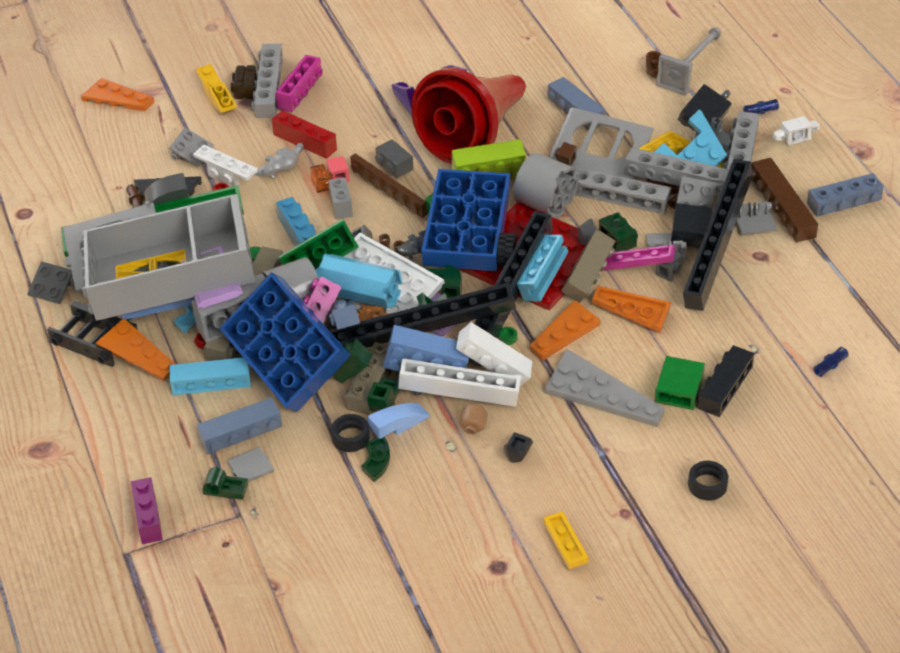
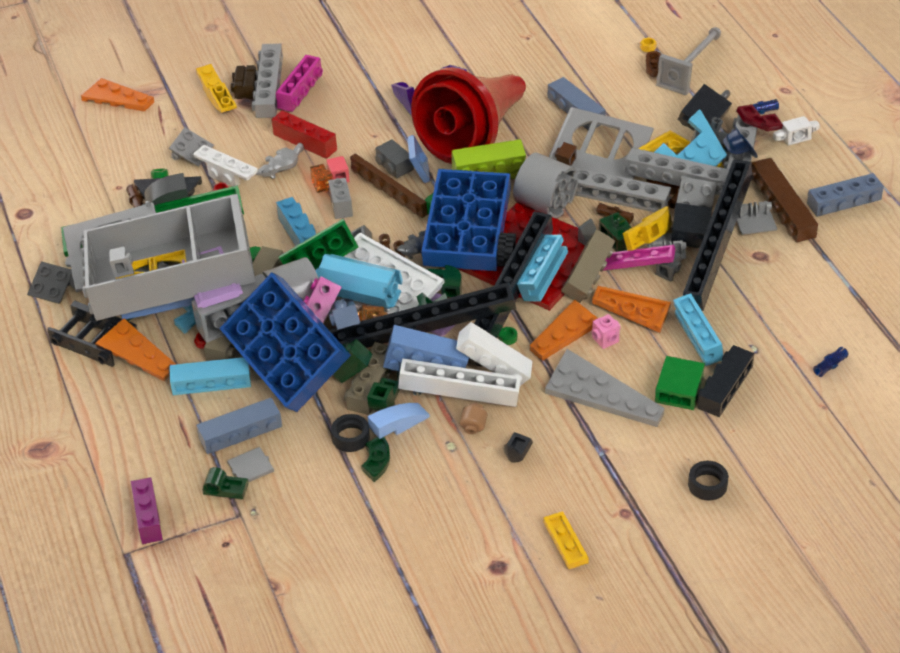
(121, 262): none -> light grey brick
(159, 173): none -> green tile
(418, 159): none -> medium blue plate
(606, 210): none -> reddish brown pin
(606, 331): none -> bright pink brick
(648, 44): none -> yellow tile
(649, 230): none -> yellow slope
(698, 329): none -> medium azure brick
(738, 144): none -> dark blue piece
(752, 117): none -> dark red tile

